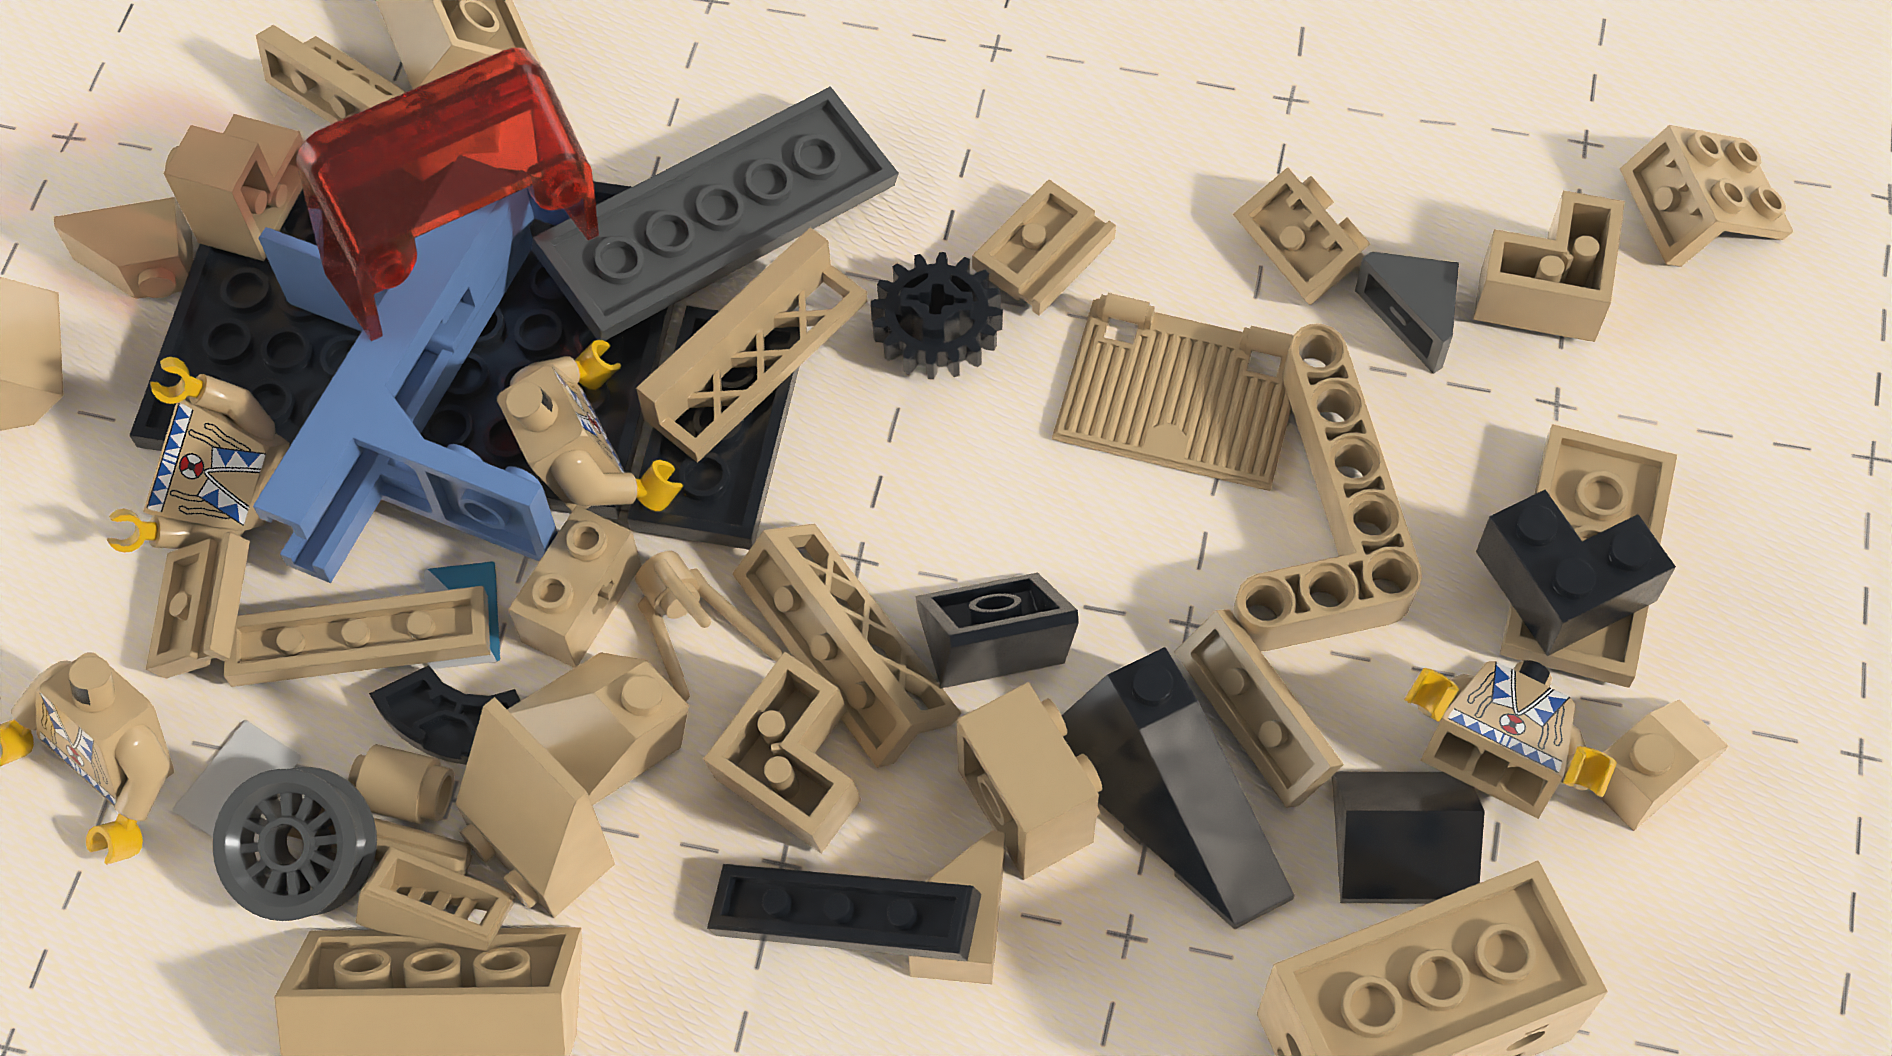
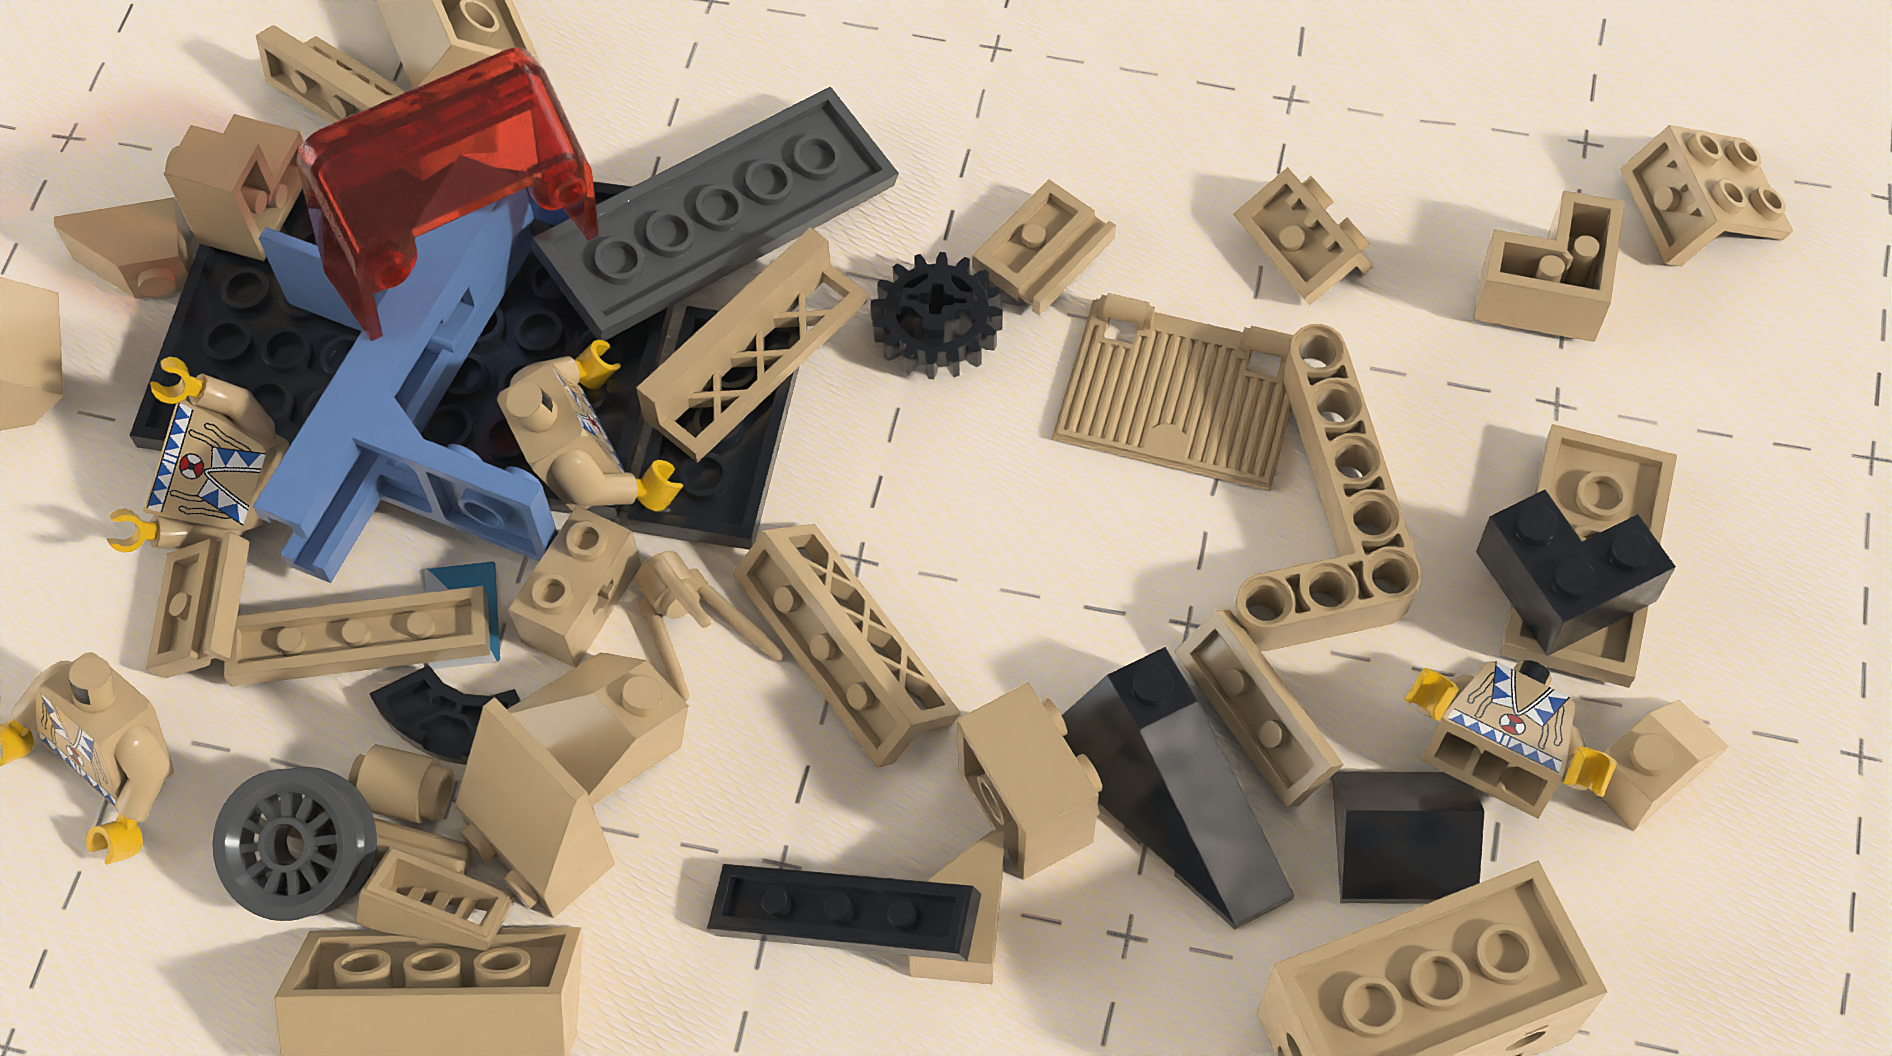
(242, 757): white sticker -> none
(772, 756): tan brick -> none
(996, 628): black slope -> none
(1414, 300): dark grey slope -> none

